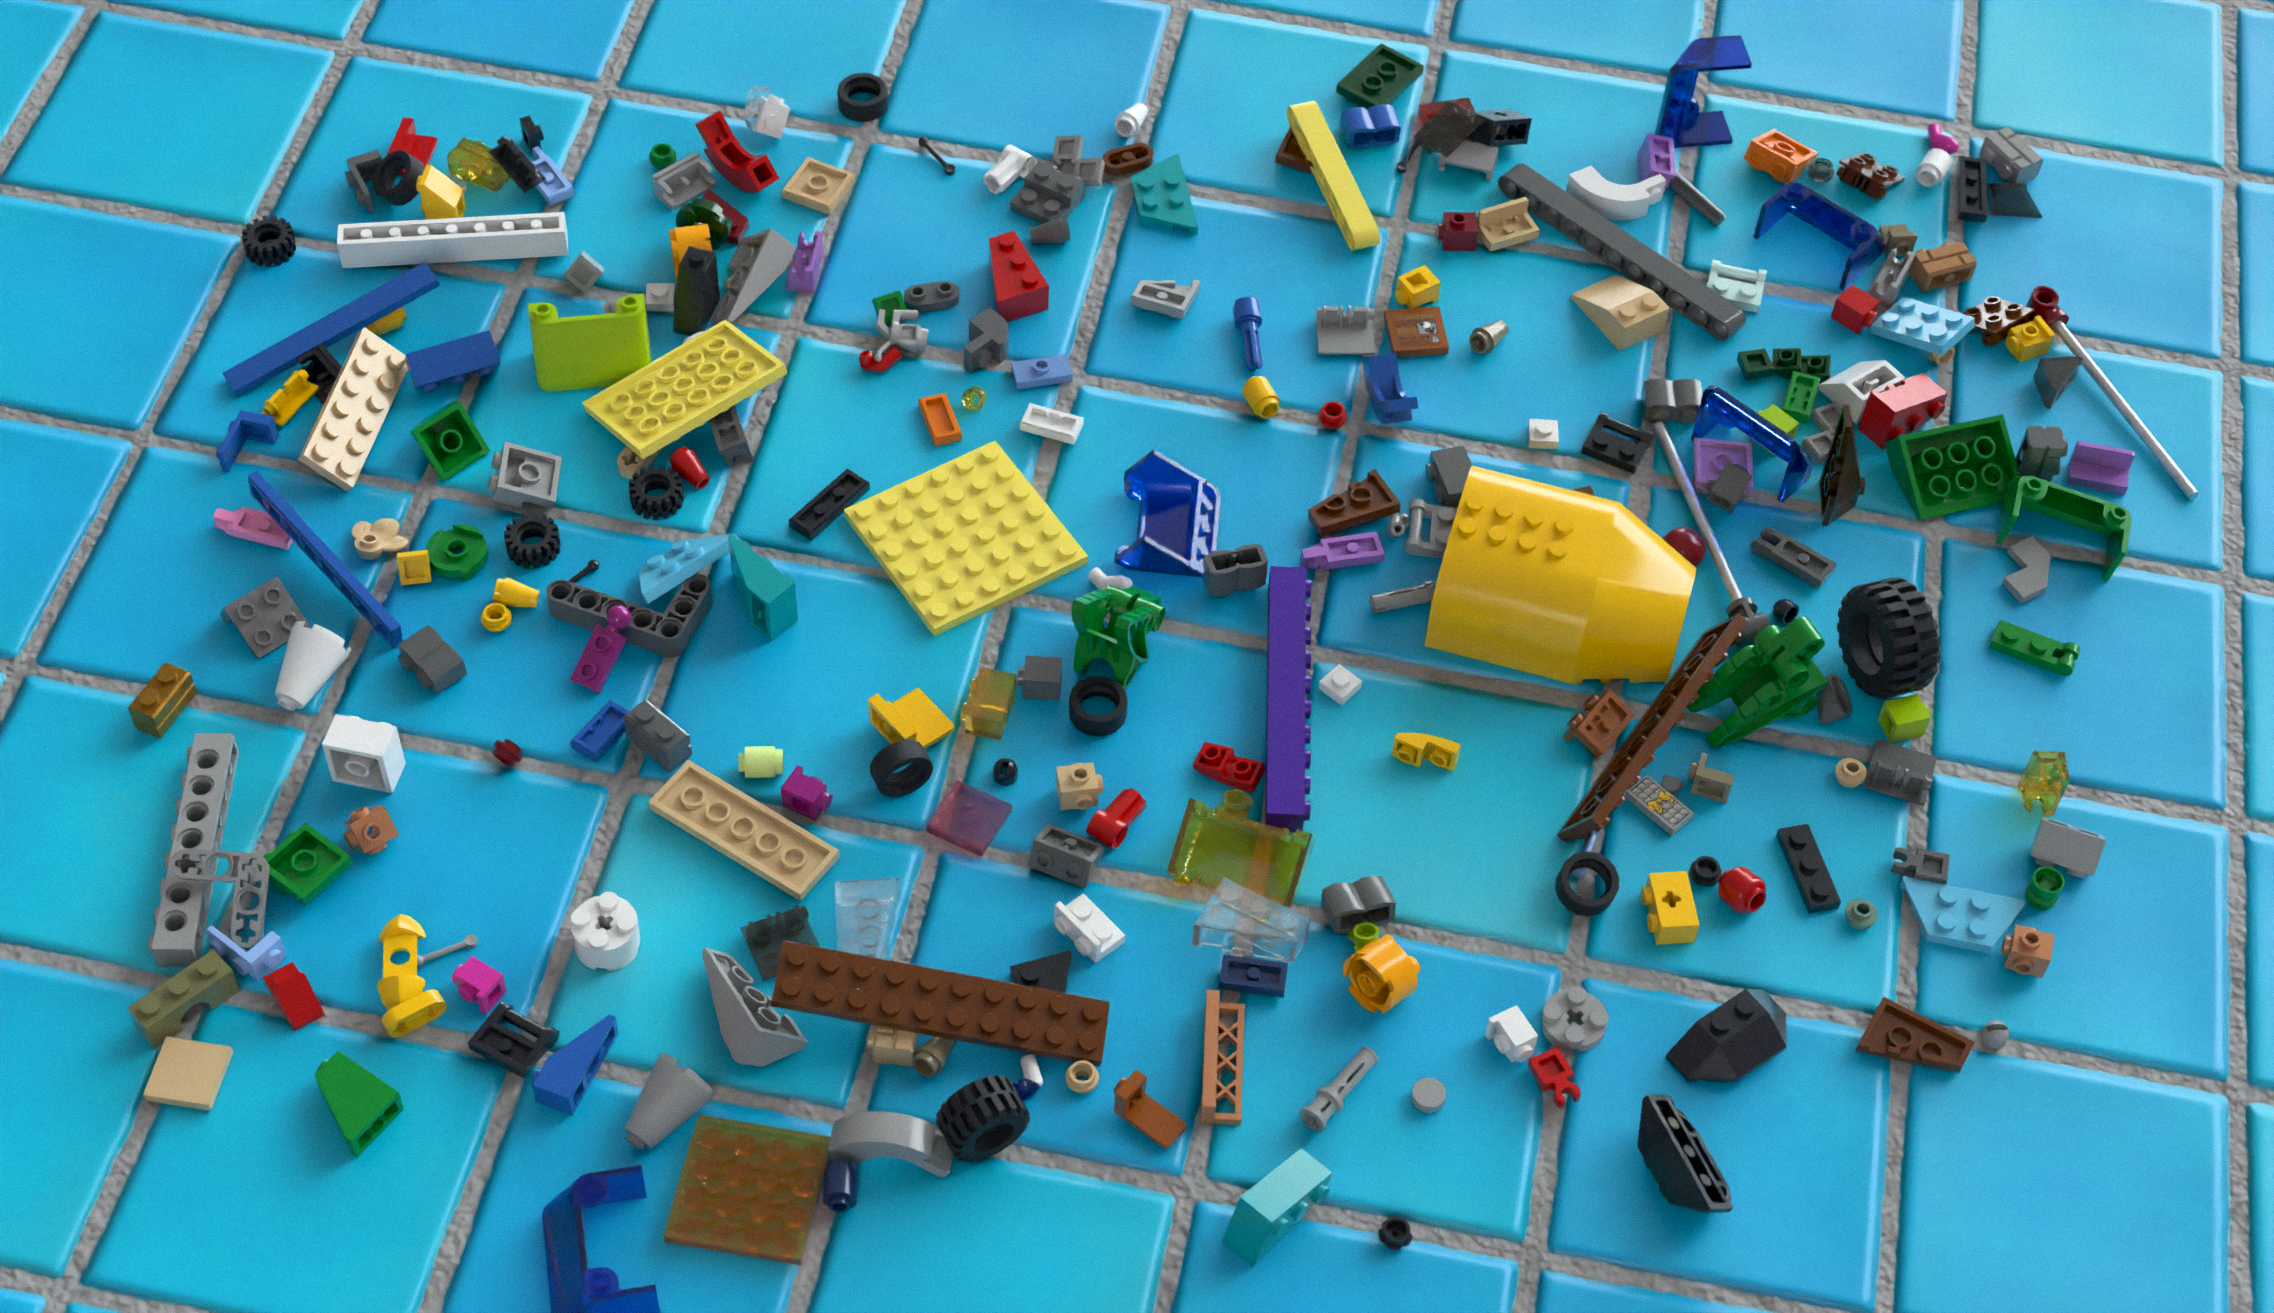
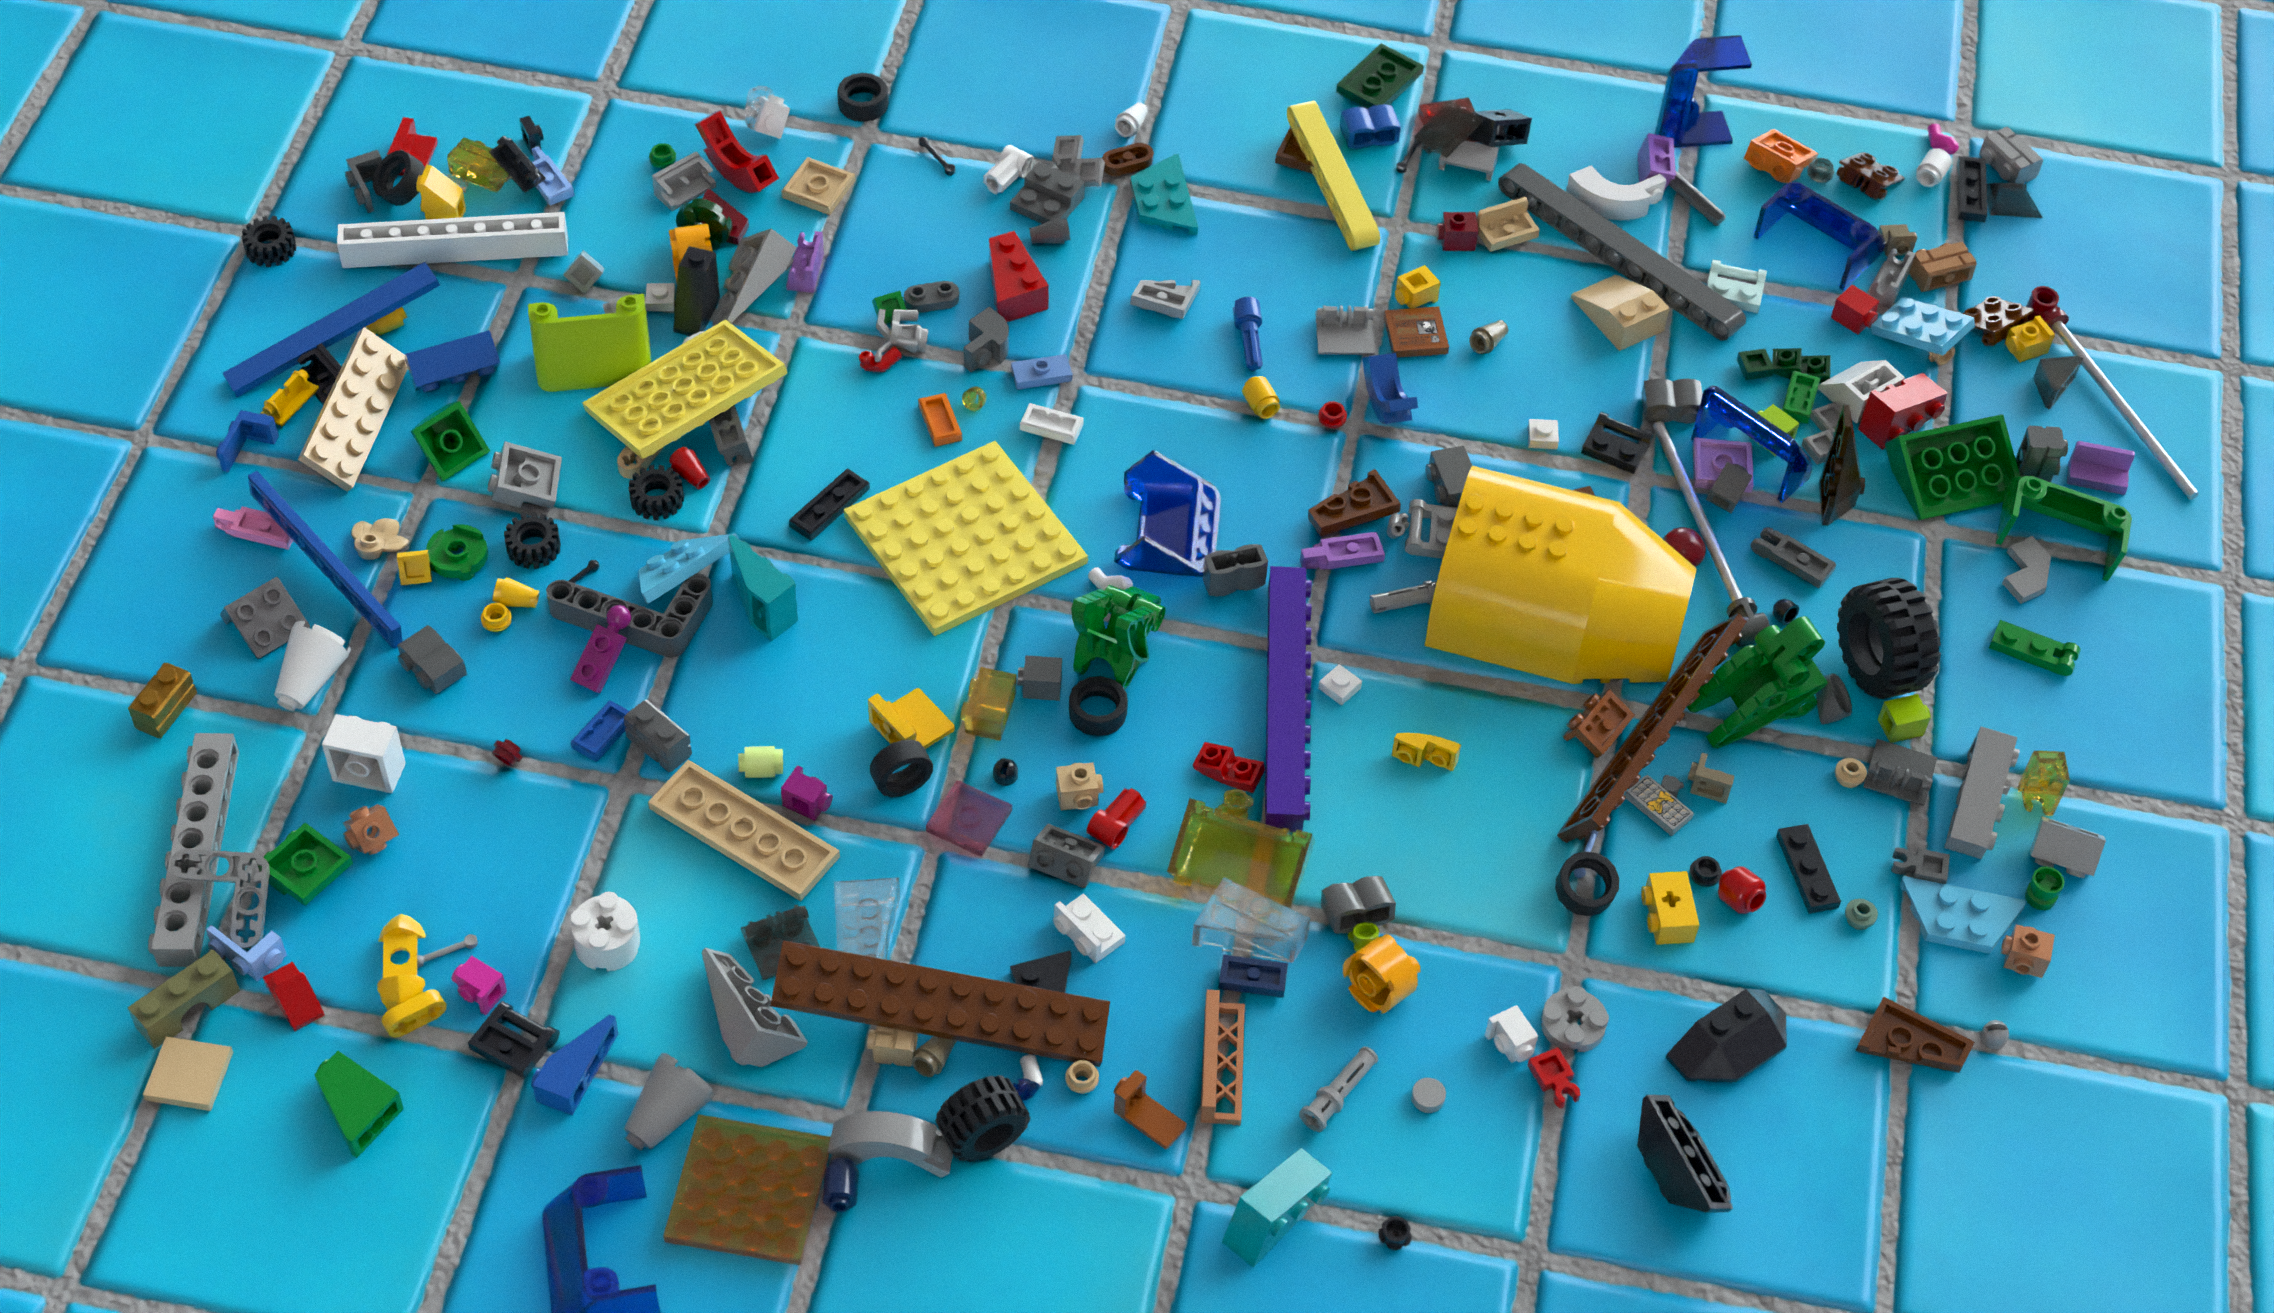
(1981, 792): none -> light grey wedge

